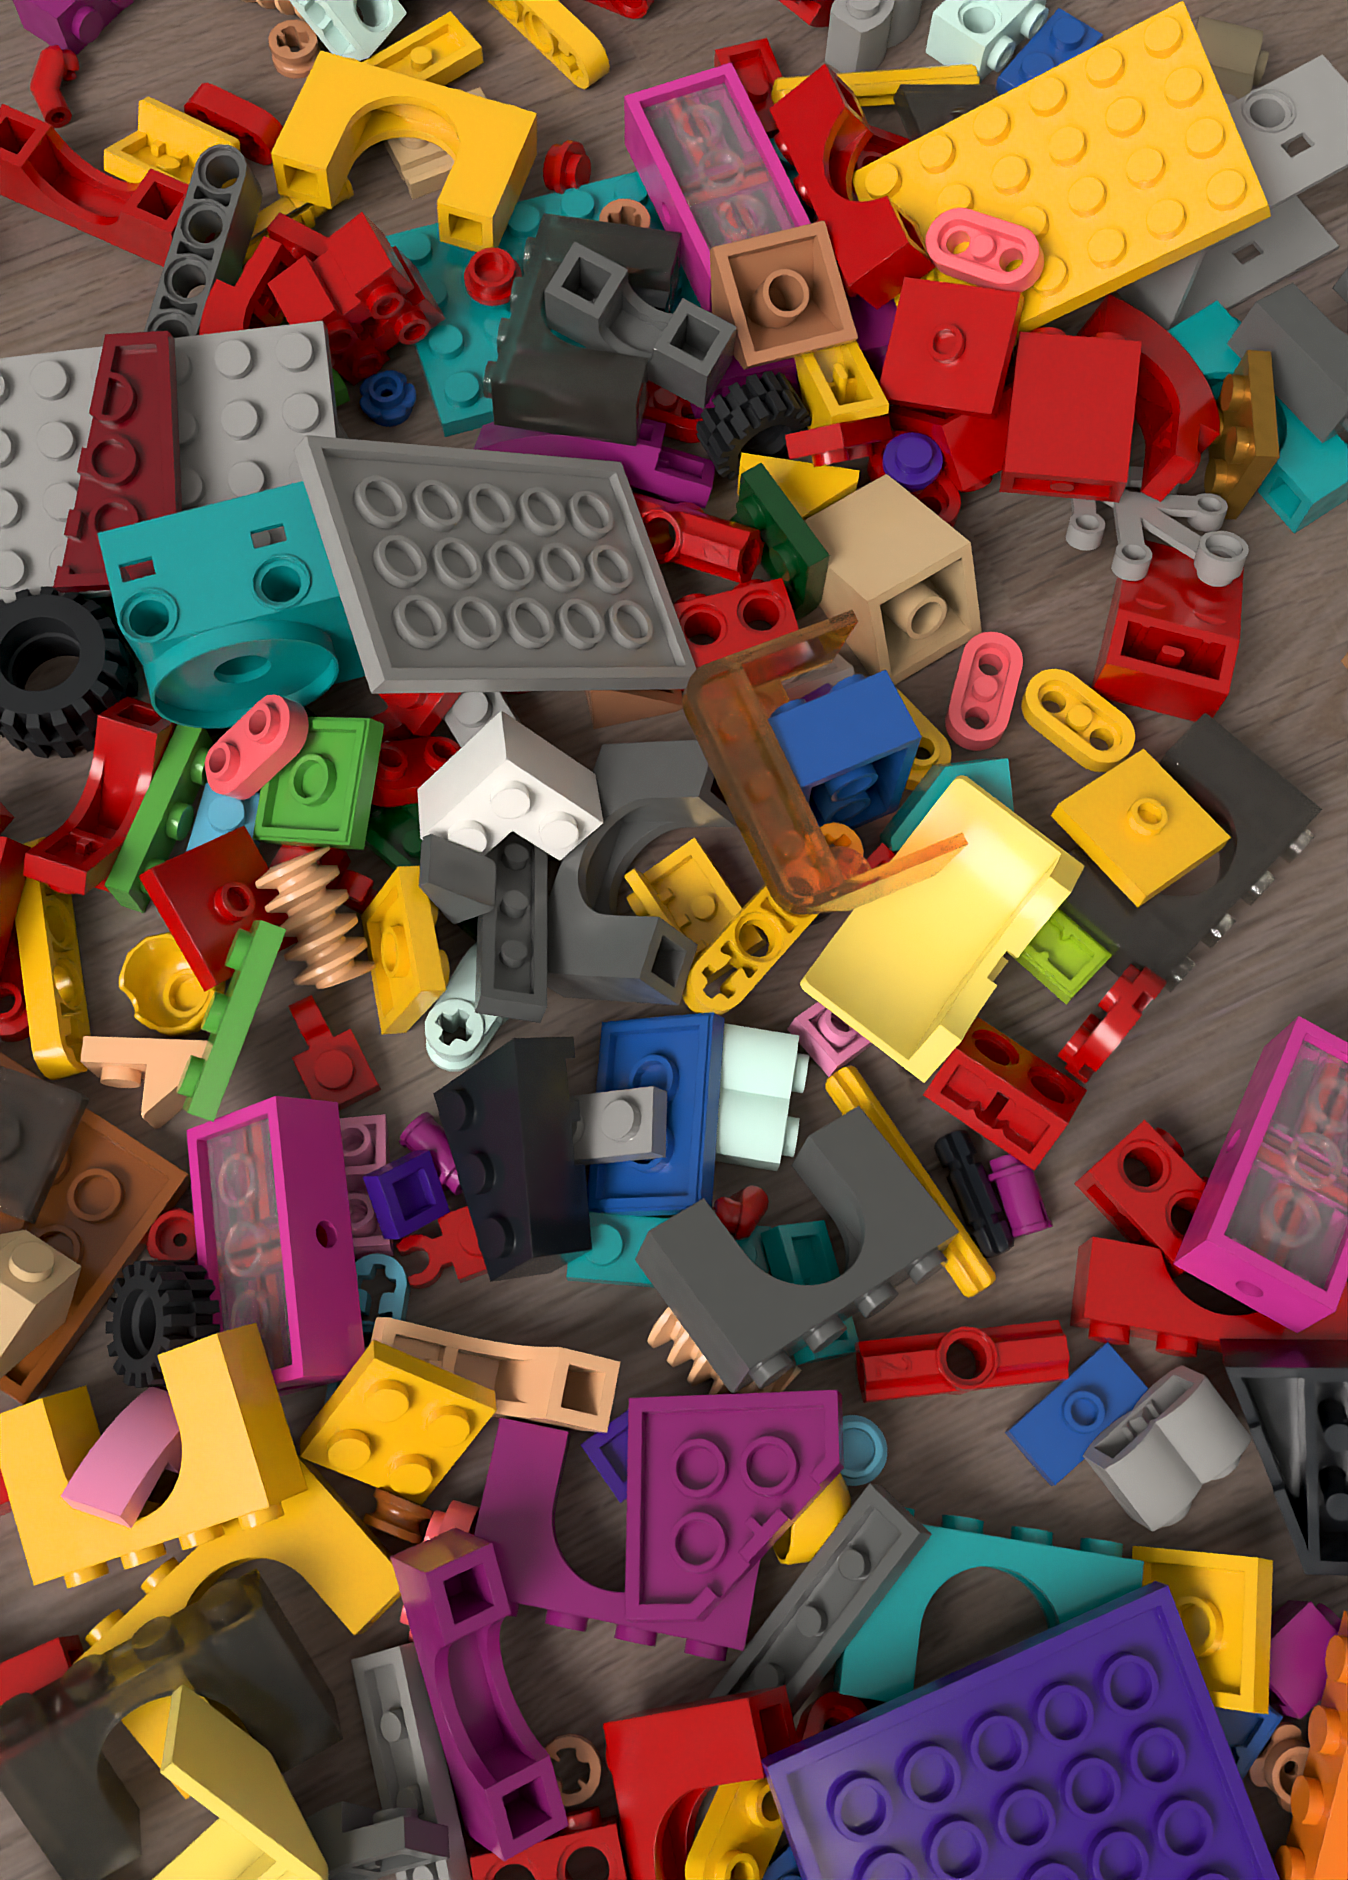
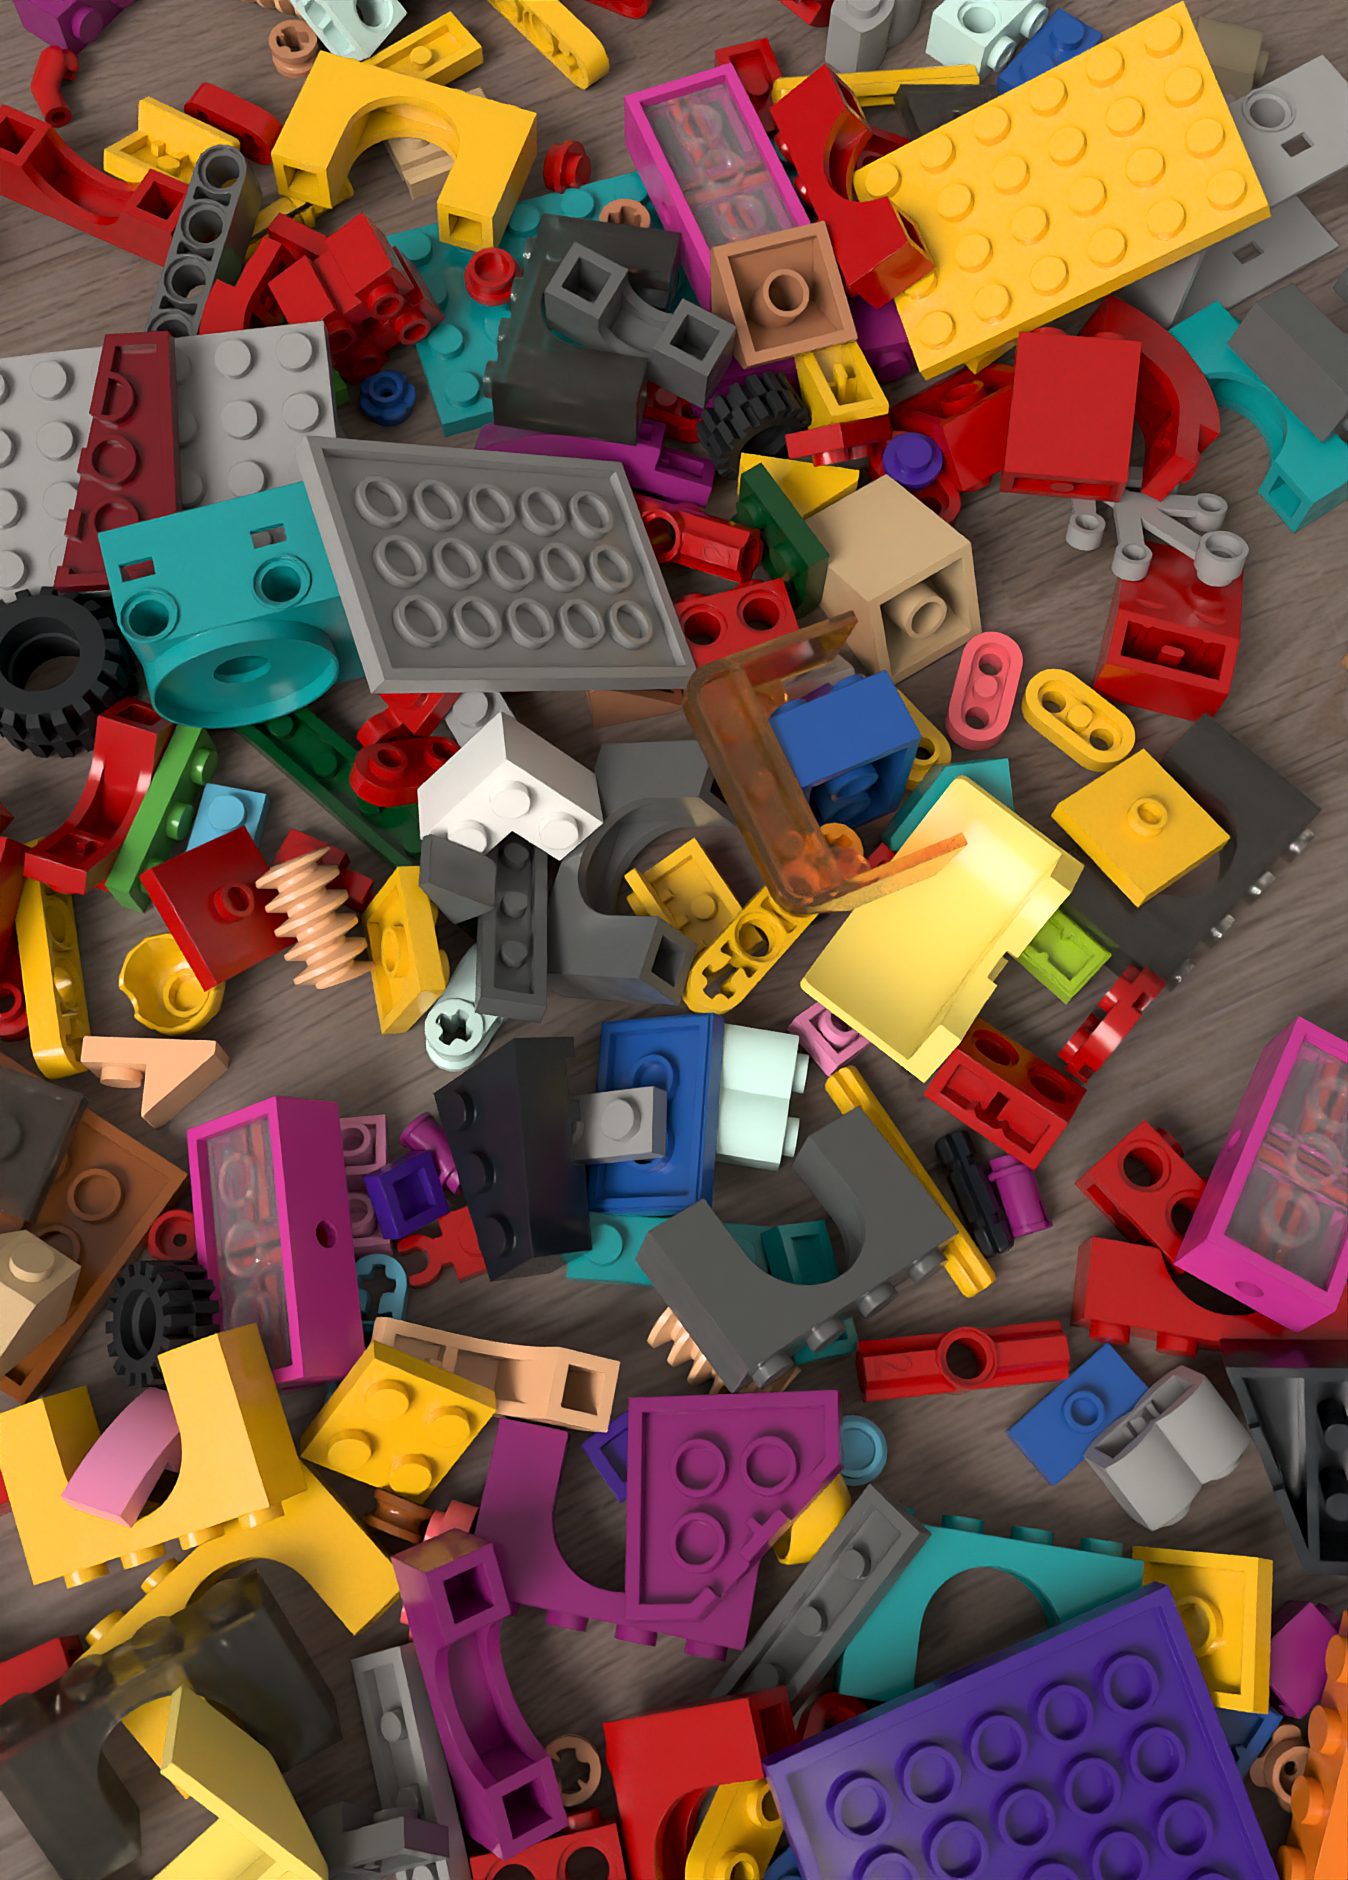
(229, 1018): bright green plate -> none
(257, 747): coral plate -> none
(325, 789): bright green plate -> none
(332, 1066): red plate -> none
(742, 1211): red arm -> none
(951, 347): red plate -> none
(990, 250): coral plate -> none
(1247, 435): pearl gold plate -> none

